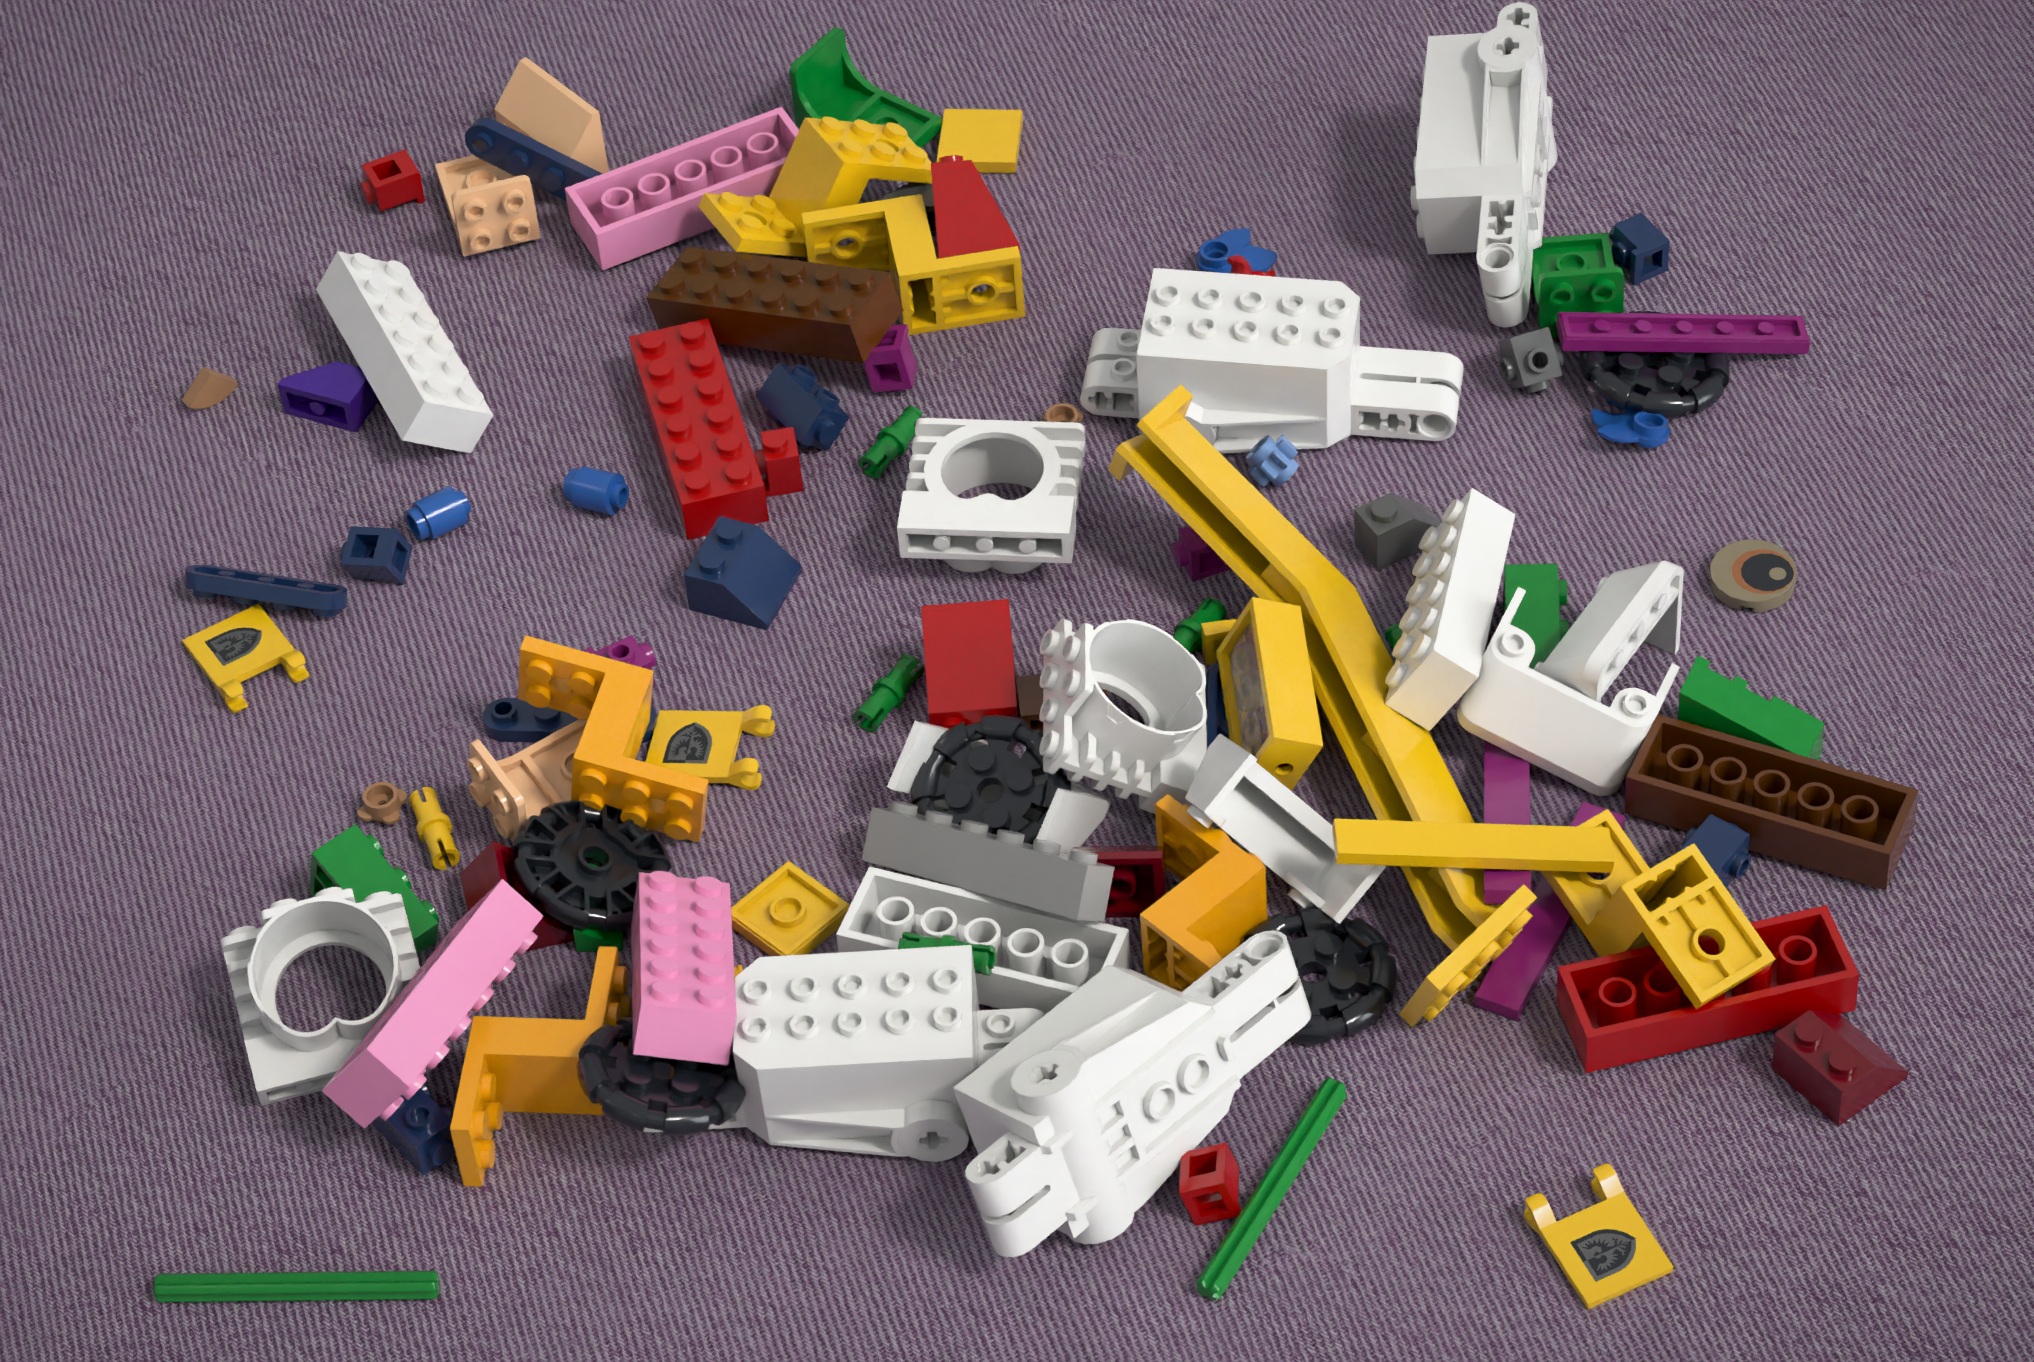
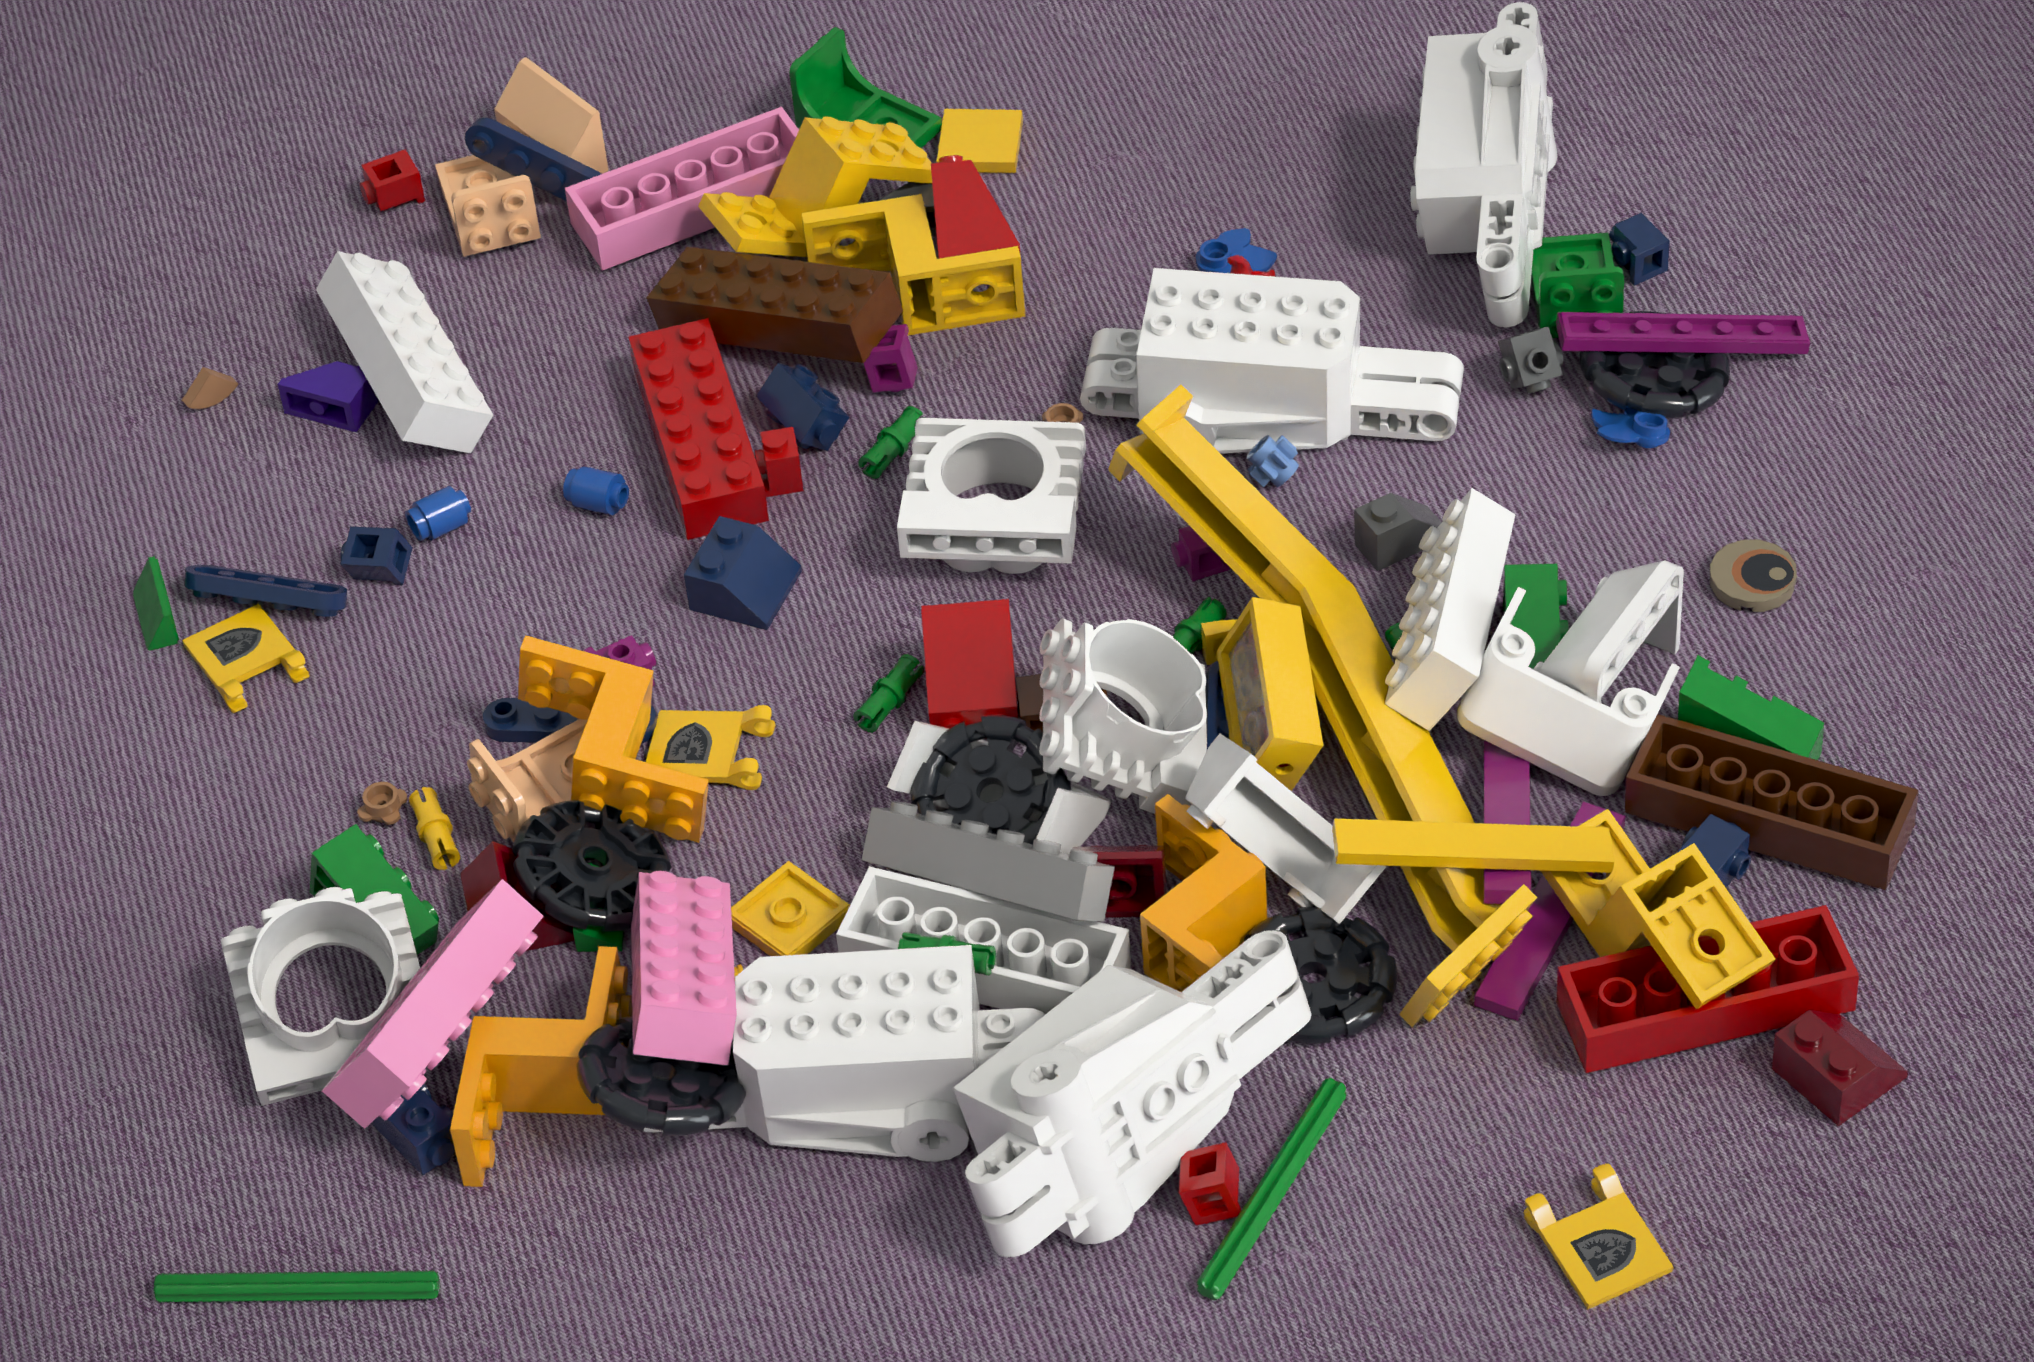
(154, 607): none -> green slope

